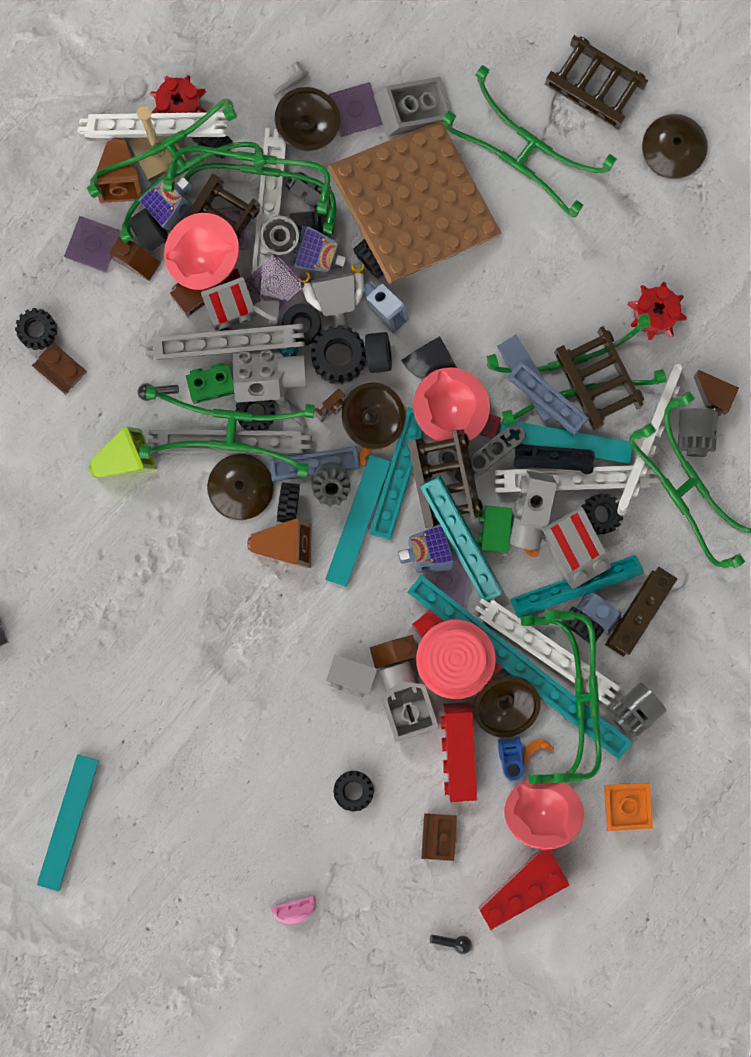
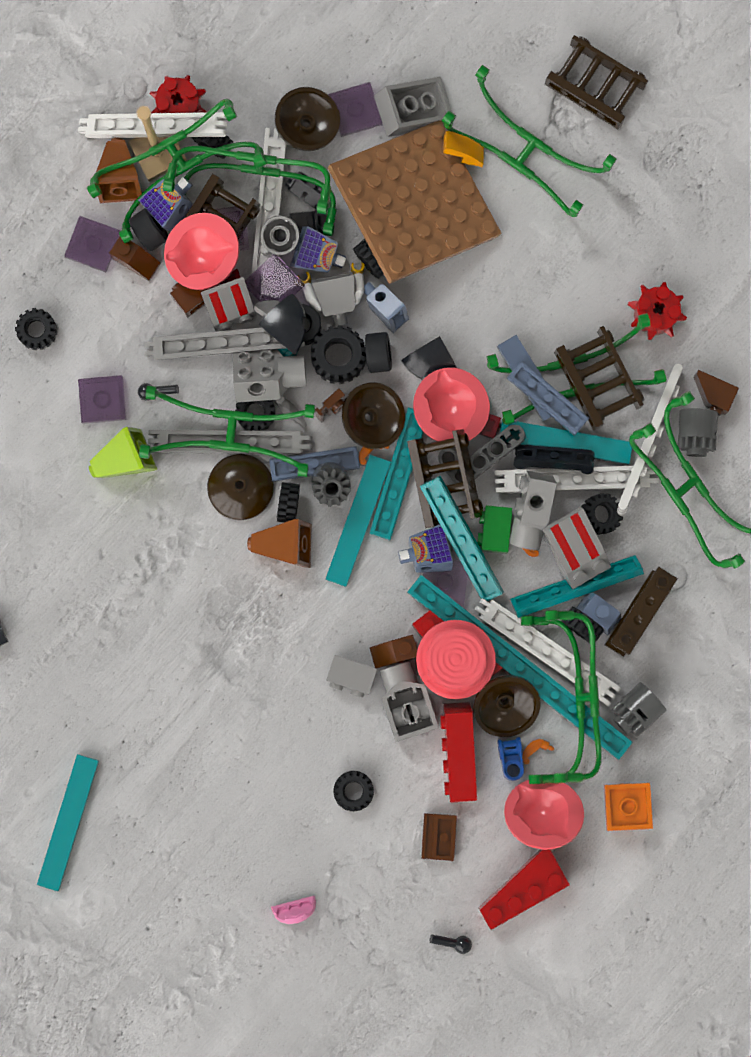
(59, 368): reddish brown plate -> none
(102, 399): none -> clear purple tile
(210, 383): green brick -> none
(286, 323): none -> black brick
(297, 77): light grey bar -> none
(462, 146): none -> light orange slope
(670, 159): dark brown dish -> none

